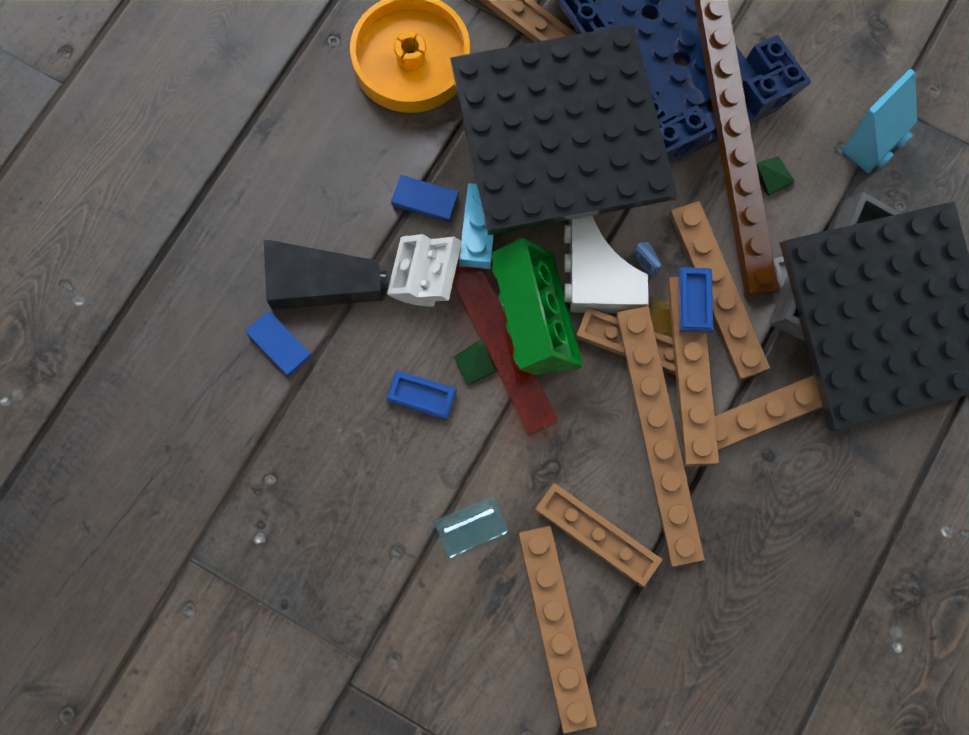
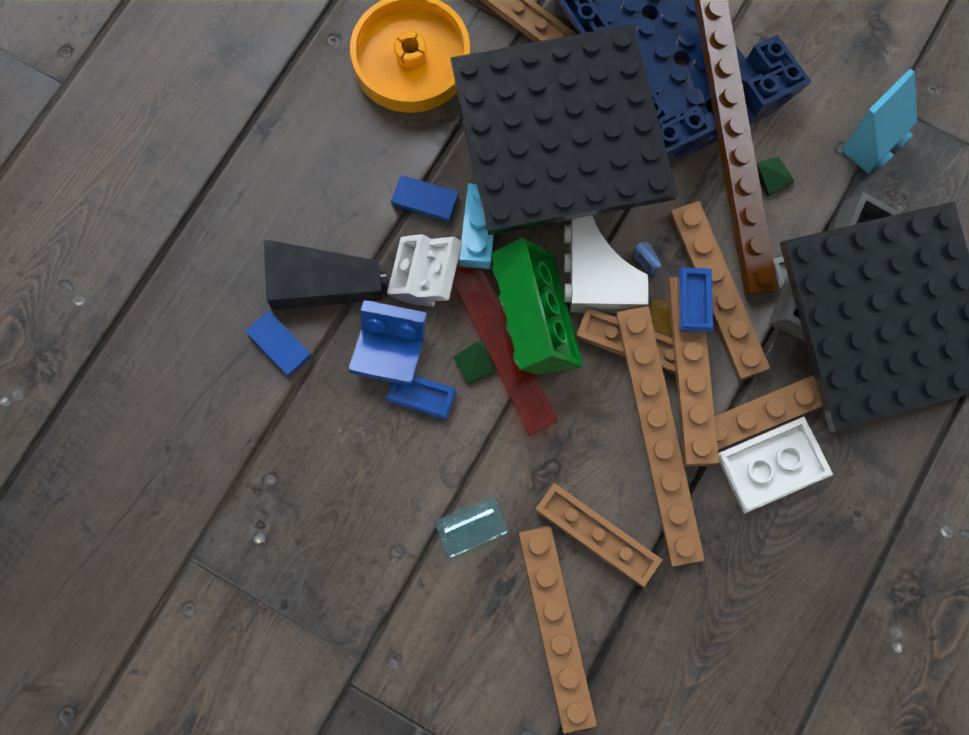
(388, 343): none -> blue bracket
(774, 465): none -> white tile

